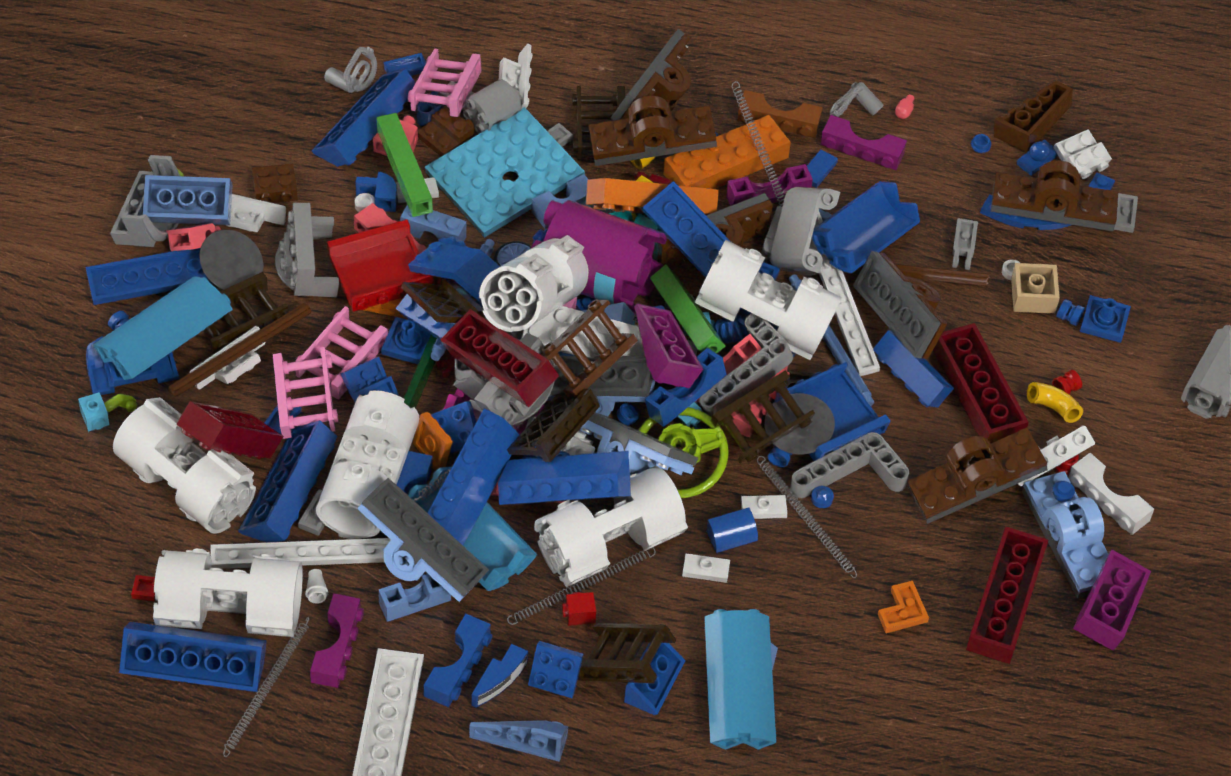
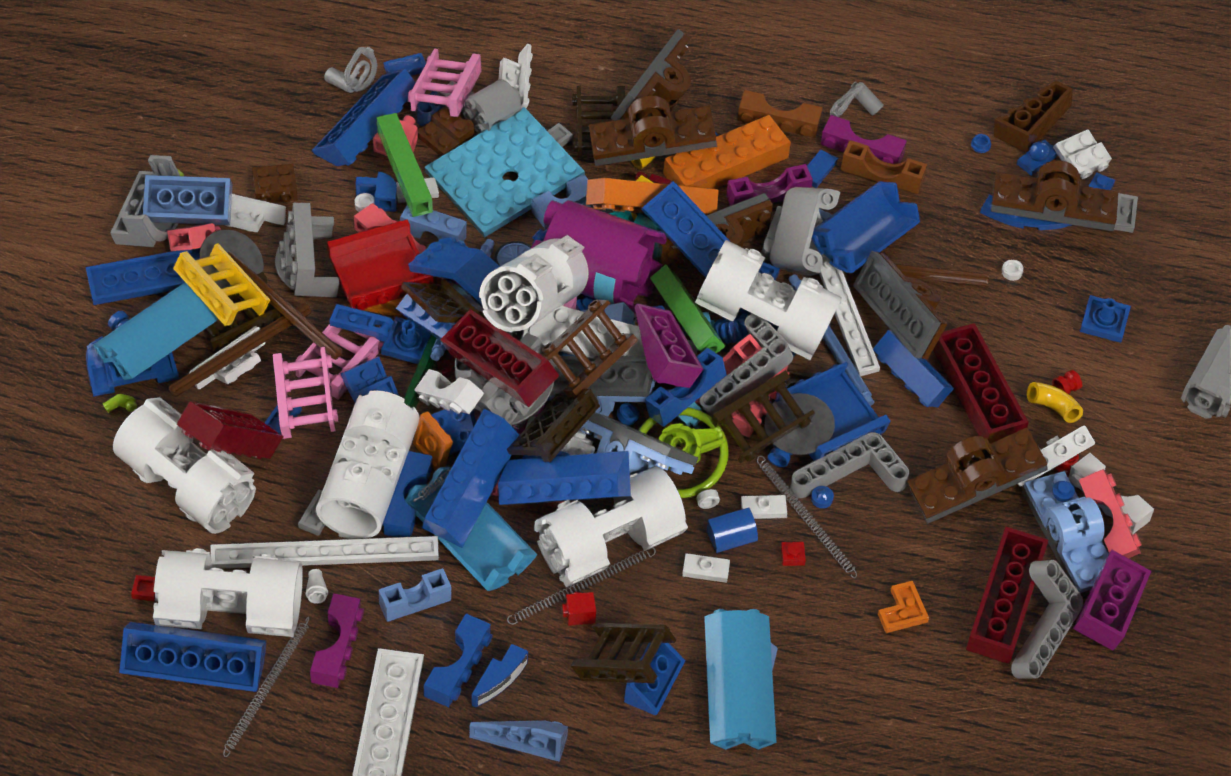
(93, 412): medium azure brick -> none
(211, 294): none -> yellow fence
(289, 483): blue slope -> none
(291, 313): none -> reddish brown axle
(361, 322): none -> blue plate
(420, 542): dark grey piece -> none
(439, 391): none -> white arch
(555, 669): blue plate -> none
(708, 499): none -> white tile
(758, 138): light grey piece -> none
(793, 554): none -> red plate
(862, 162): none -> dark orange arch
(905, 107): coral cylinder -> none
(964, 241): light grey hinge -> none
(1035, 288): tan brick -> none
(1063, 608): none -> light grey beam
(1072, 315): blue wheel -> none
(1120, 539): none -> coral arch

